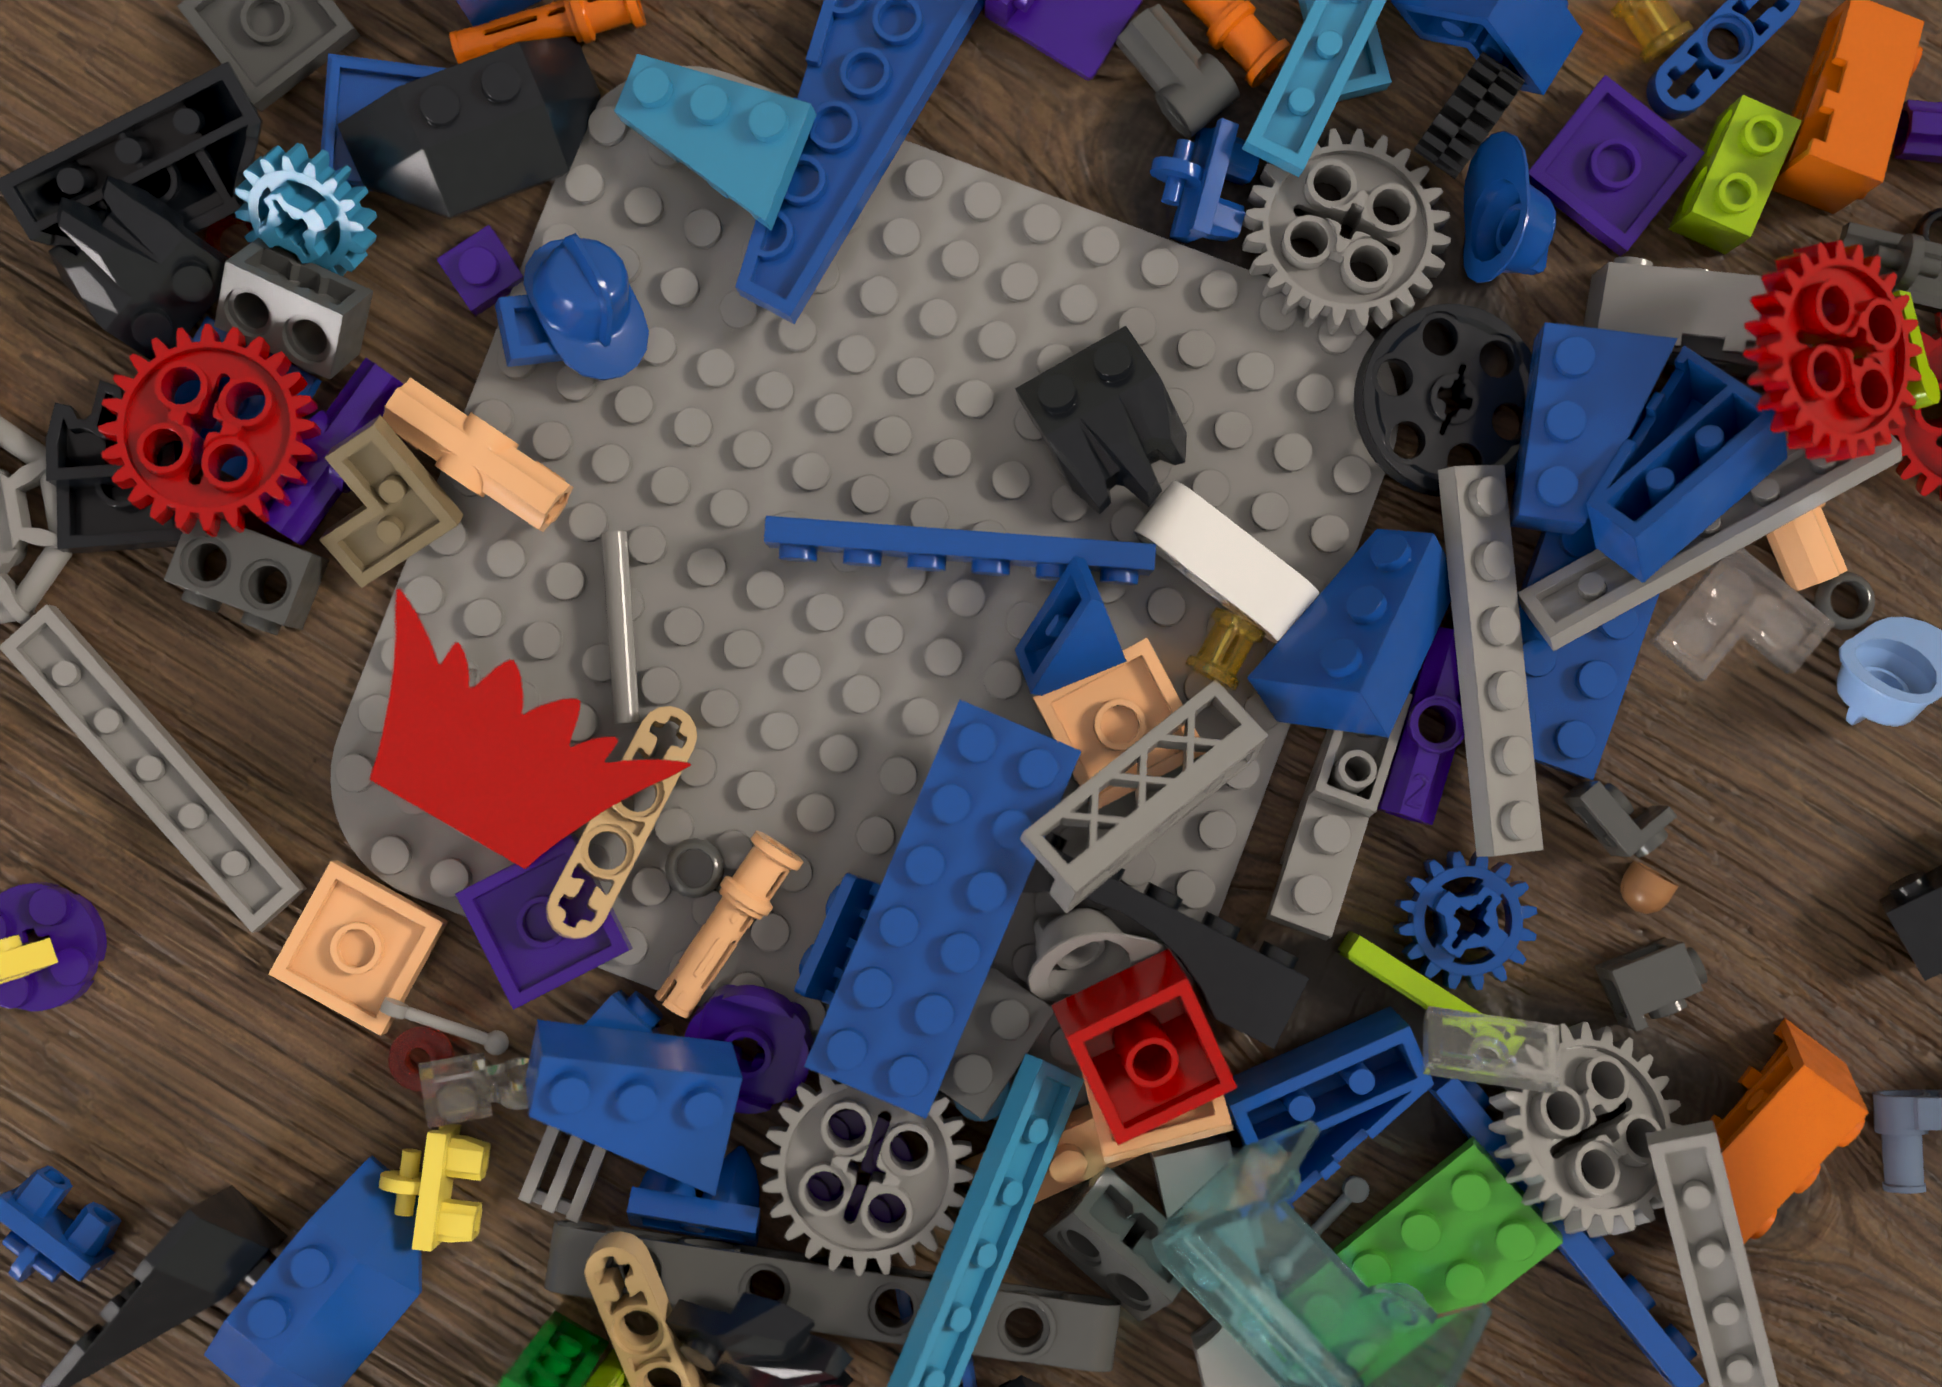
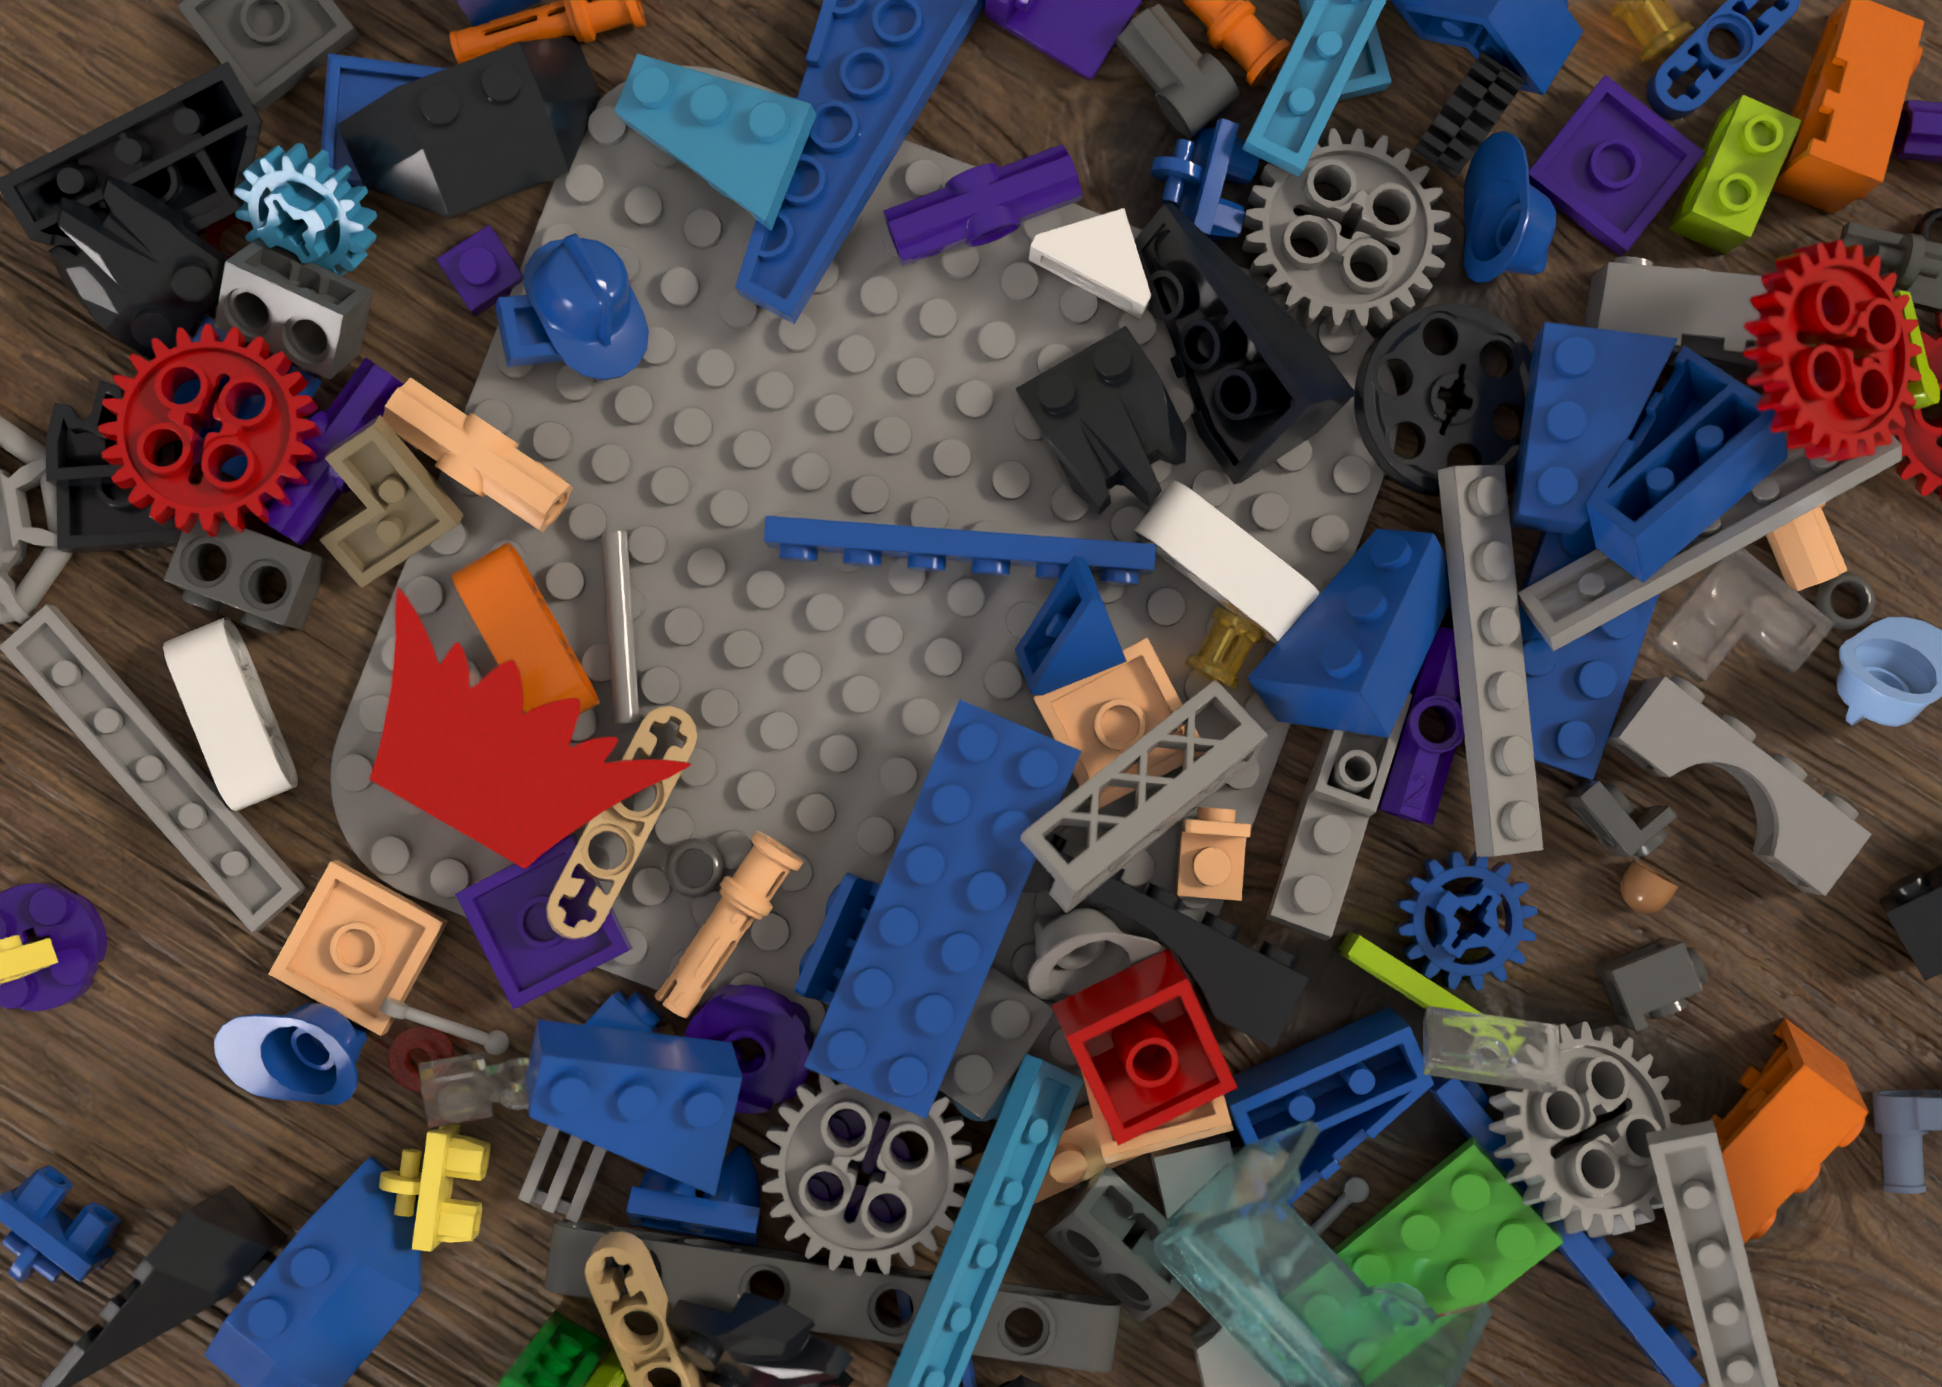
(230, 714): none -> white beam
(293, 1055): none -> blue piece
(522, 628): none -> orange beam
(983, 204): none -> dark purple piece
(1098, 258): none -> white slope
(1211, 855): none -> light nougat bracket
(1246, 360): none -> black wedge
(1798, 830): none -> light grey arch

